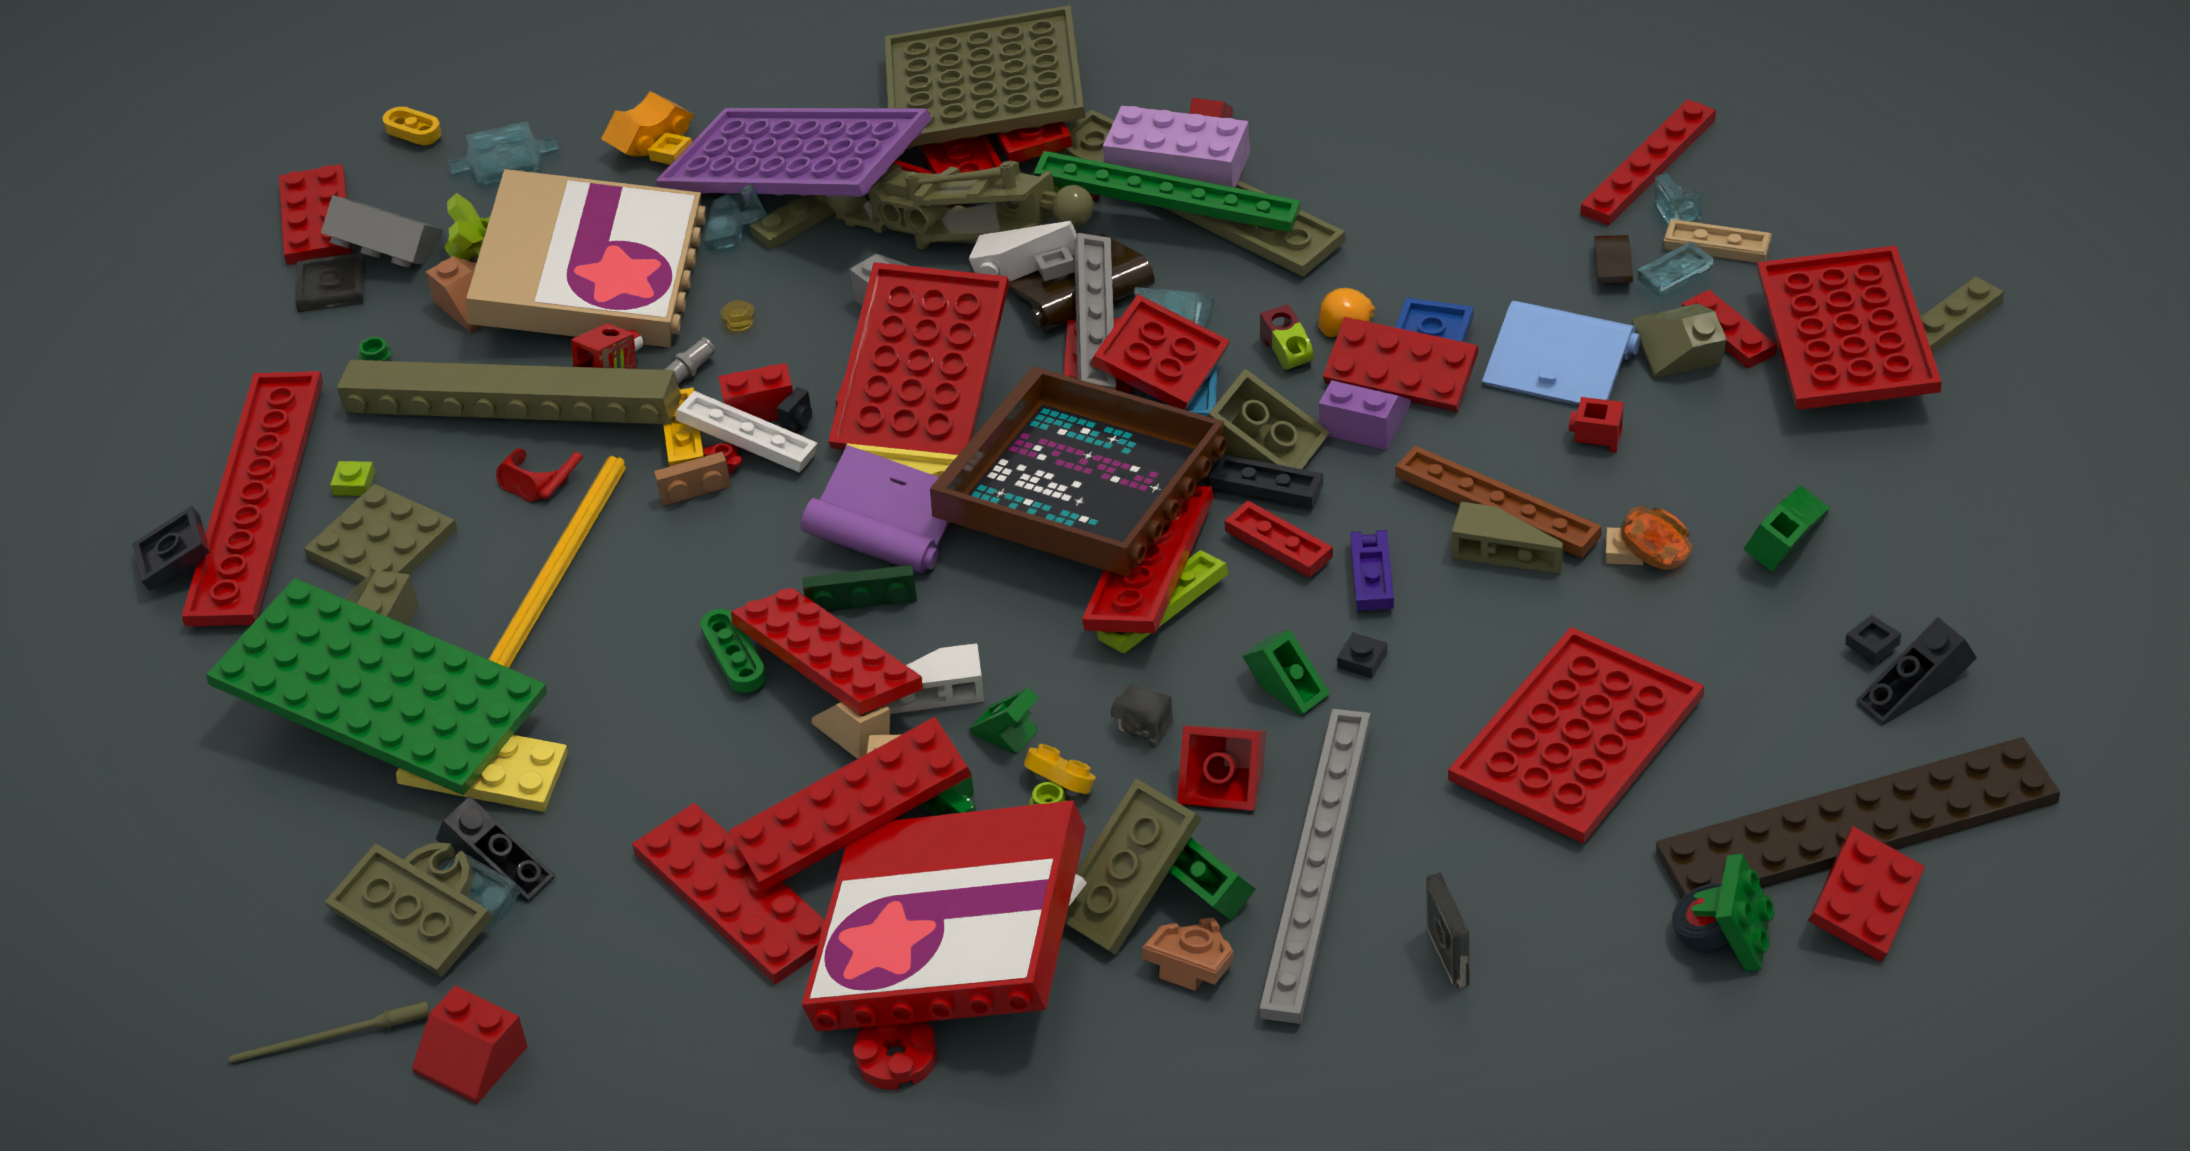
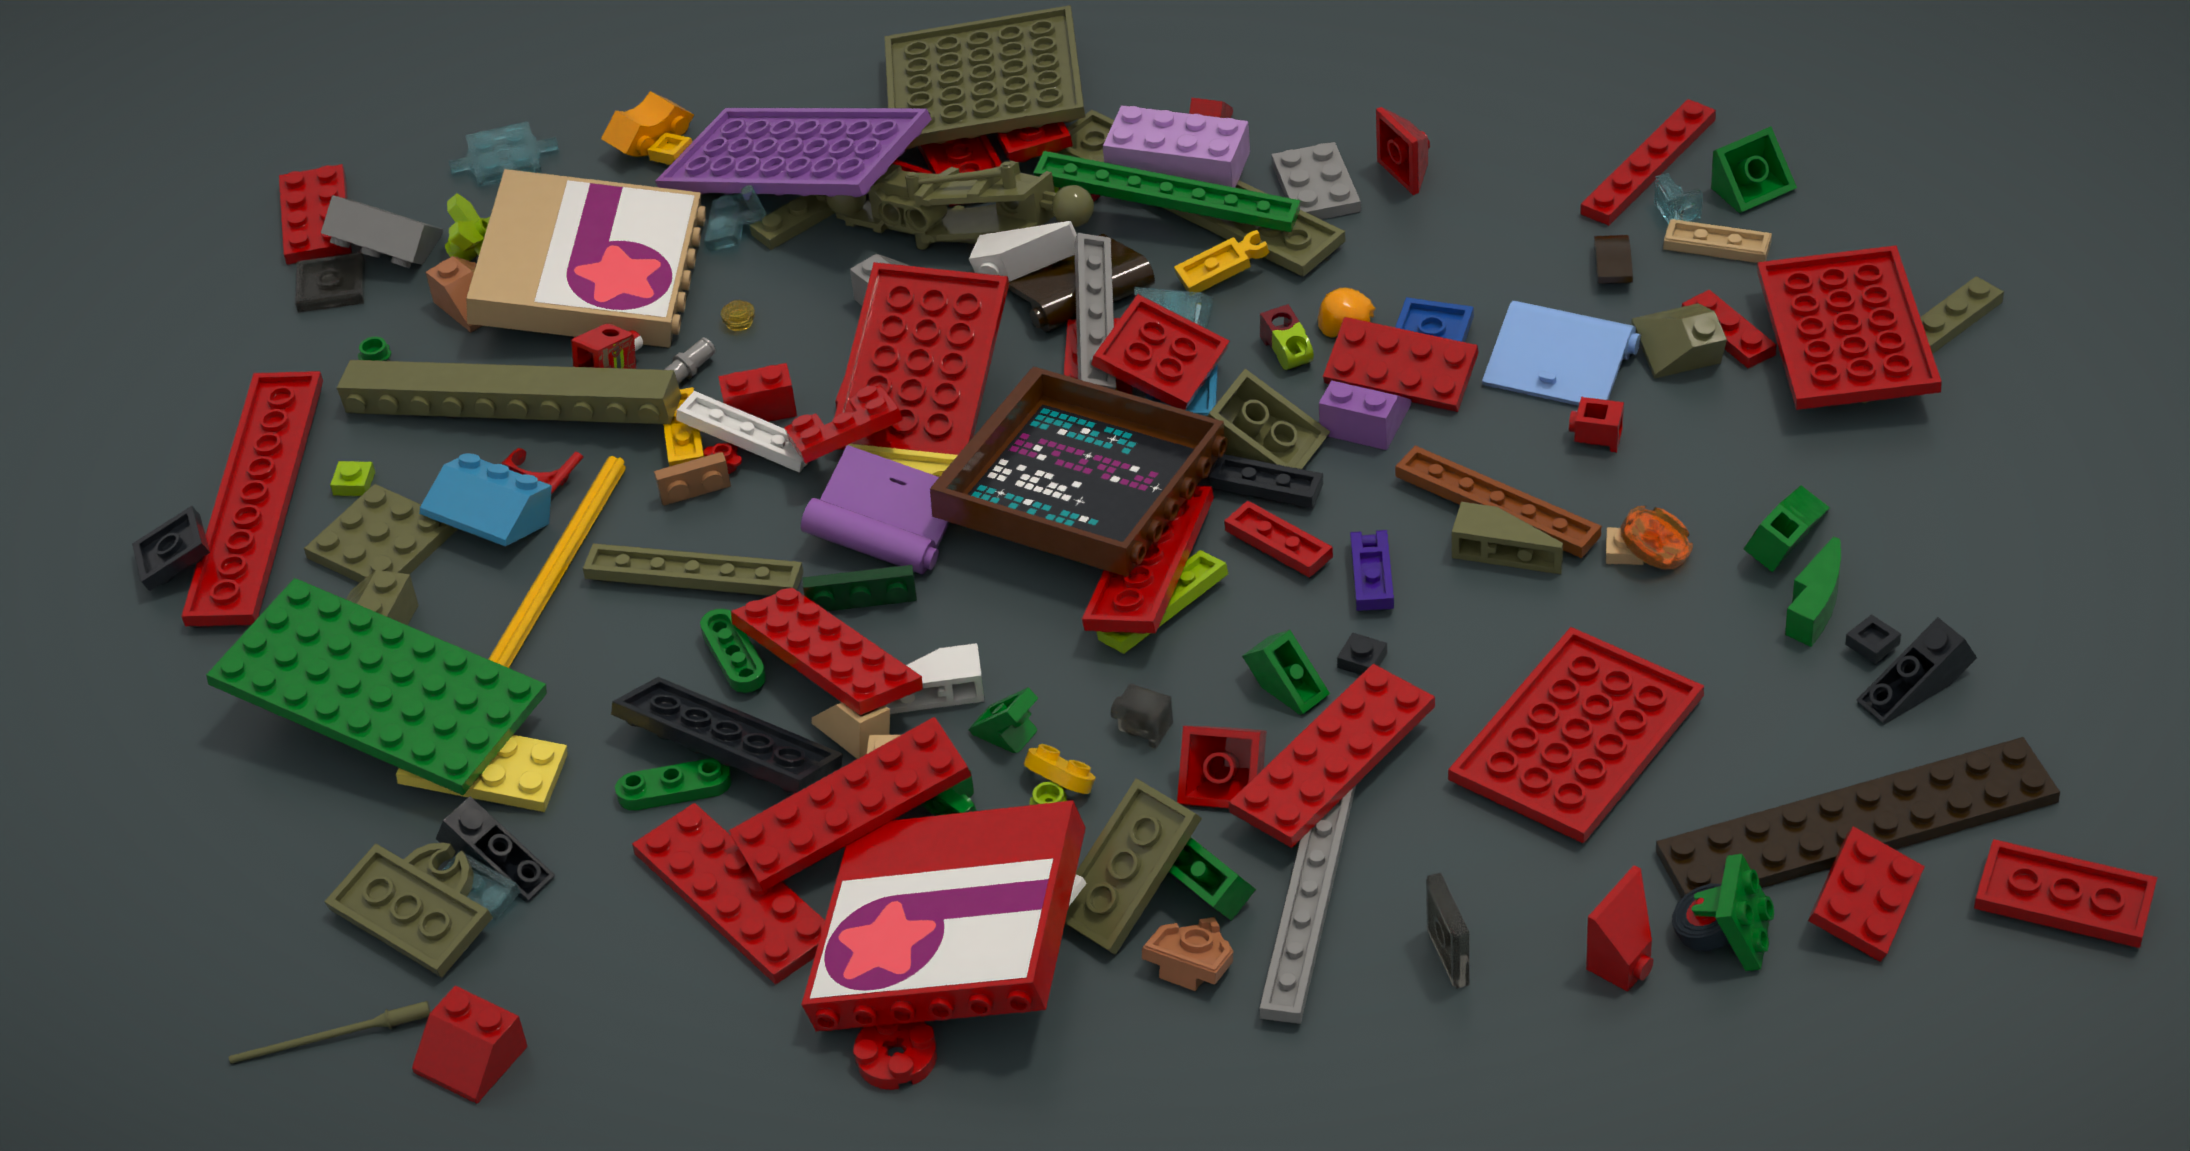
(412, 125): yellow plate -> none
(488, 500): none -> dark azure slope
(673, 784): none -> green plate
(691, 570): none -> olive plate
(727, 735): none -> black plate
(795, 410): black plate -> none
(871, 413): none -> red plate
(1055, 264): light grey plate -> none
(1220, 262): none -> yellow plate
(1318, 180): none -> light grey plate
(1331, 755): none -> red plate
(1401, 149): none -> red slope
(1621, 934): none -> red slope
(1675, 269): clear light blue plate -> none
(1751, 171): none -> green slope
(1814, 595): none -> green slope
(2066, 893): none -> red plate

